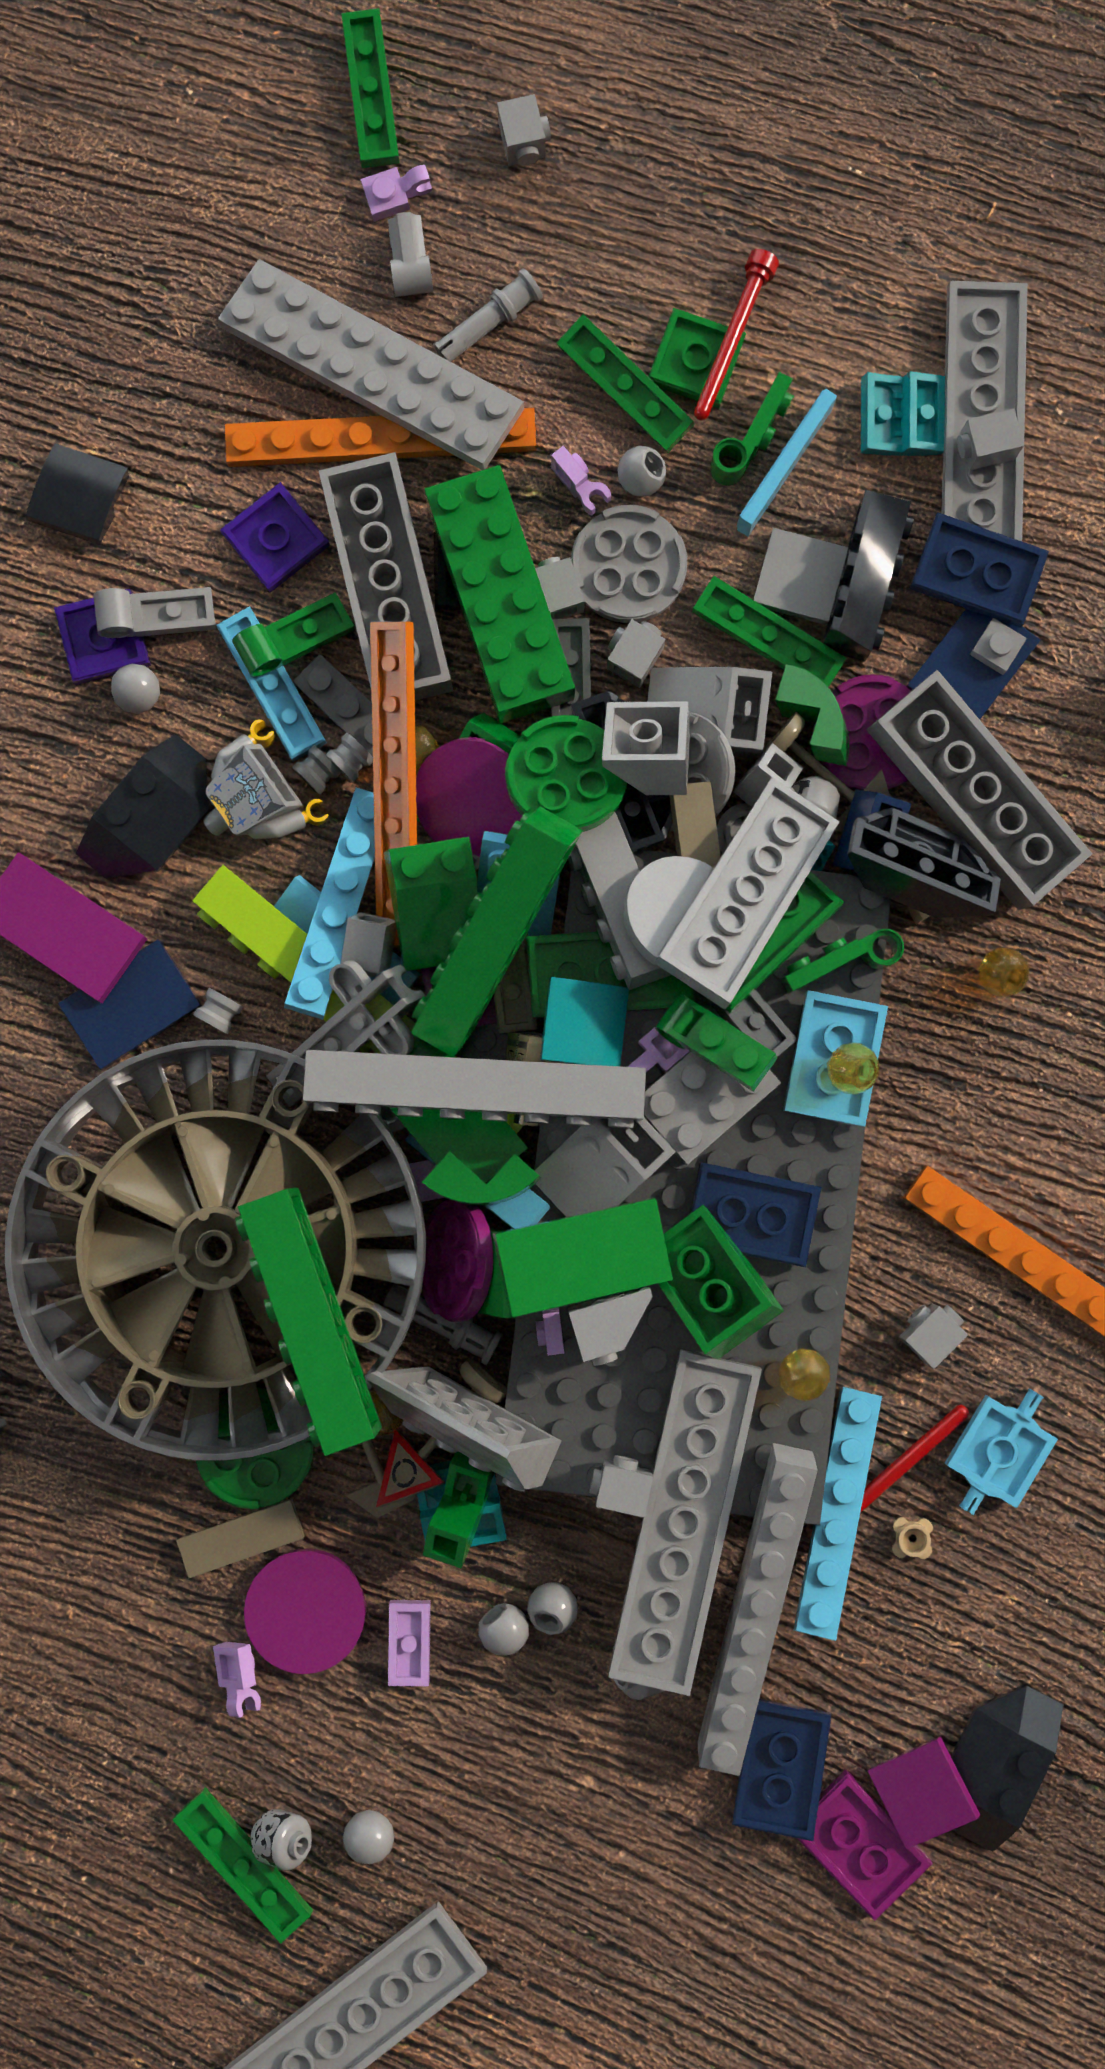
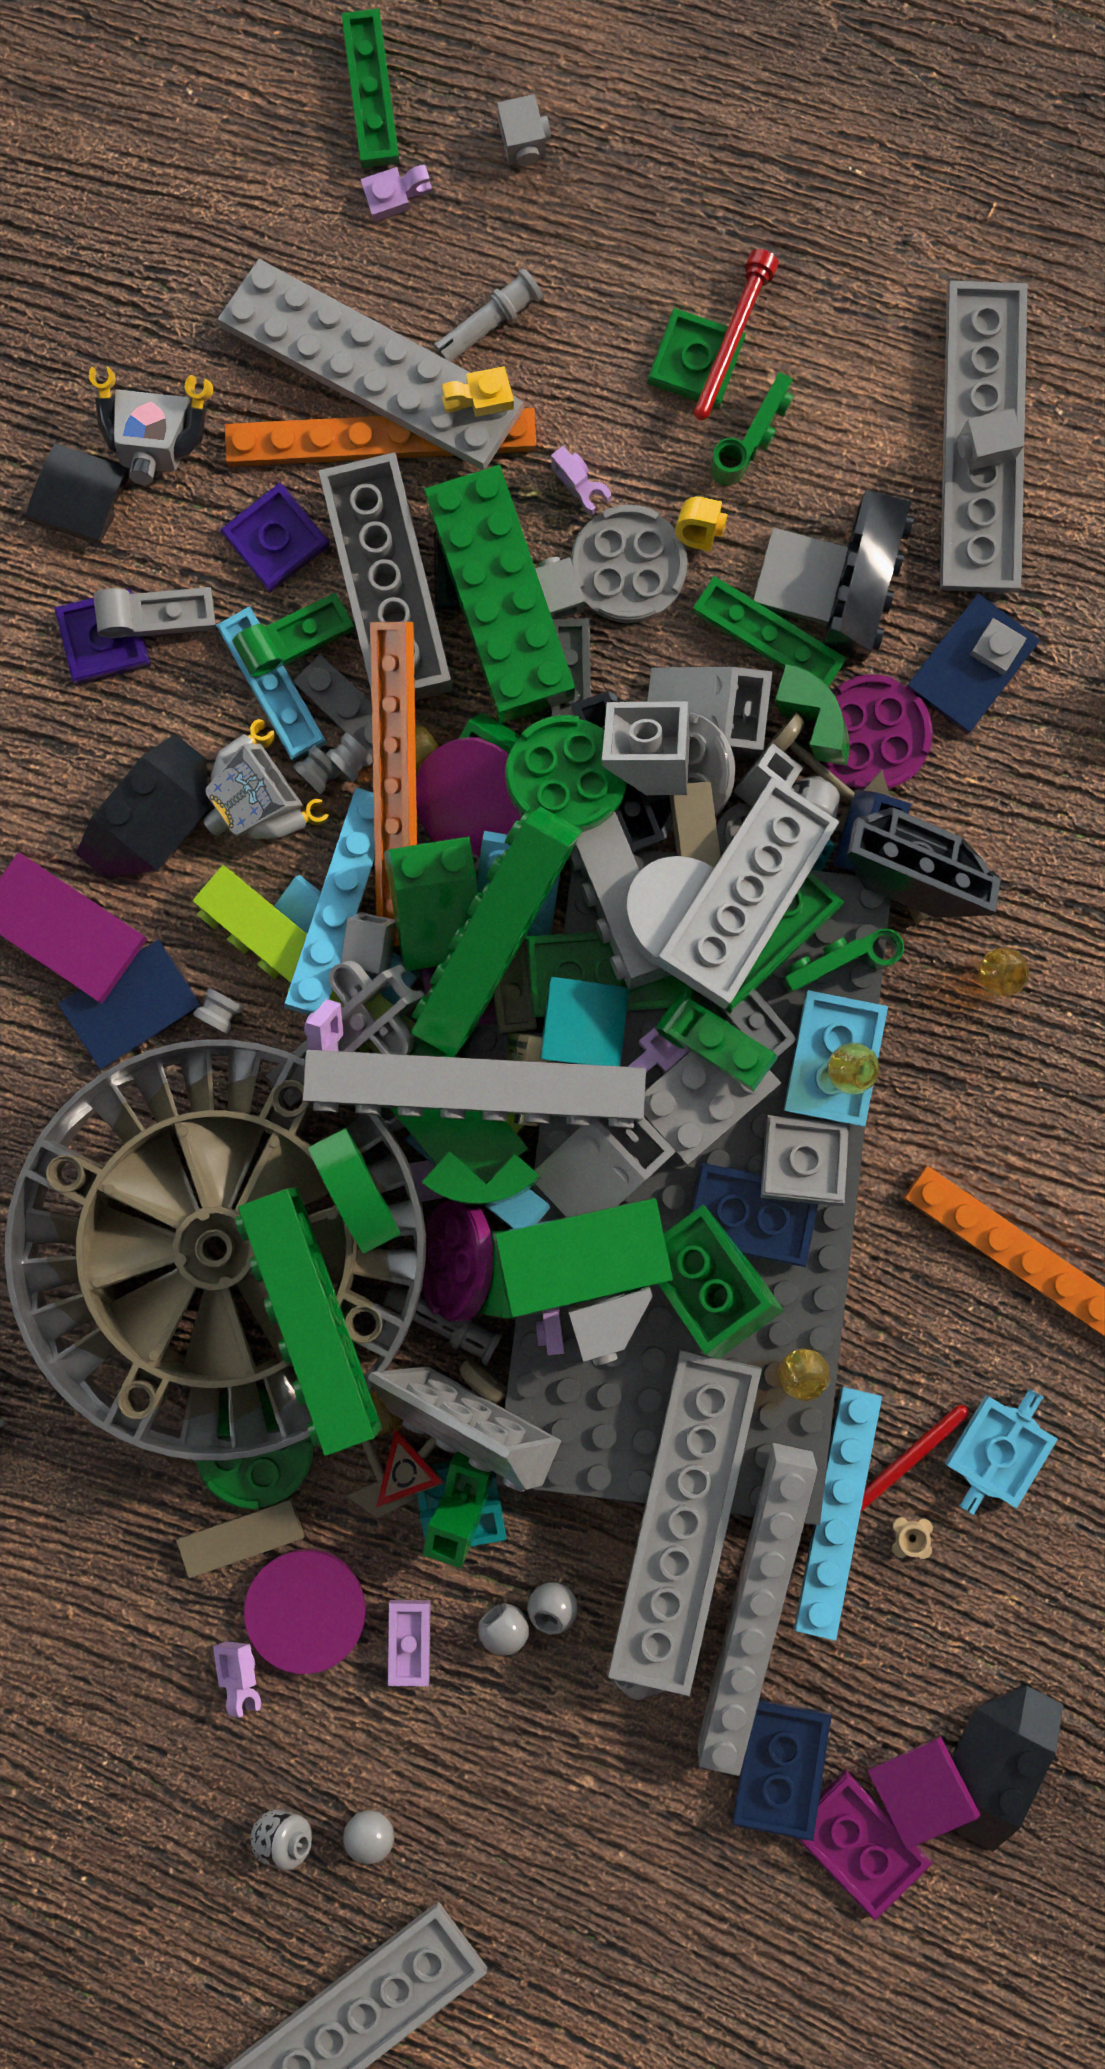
(135, 688): light grey piece -> none
(150, 428): none -> torso
(231, 1854): green plate -> none
(324, 1027): none -> lavender plate
(354, 1191): none -> green brick
(410, 263): light grey piece -> none
(484, 391): none -> yellow plate
(622, 1486): light grey brick -> none
(625, 383): green plate -> none
(635, 651): light grey brick -> none
(641, 471): light grey piece -> none
(700, 523): none -> yellow plate
(786, 462): medium azure tile -> none
(804, 1161): none -> light grey tile
(902, 414): teal slope -> none
(933, 1333): light grey brick -> none
(979, 570): dark blue tile -> none
(979, 790): light grey brick -> none

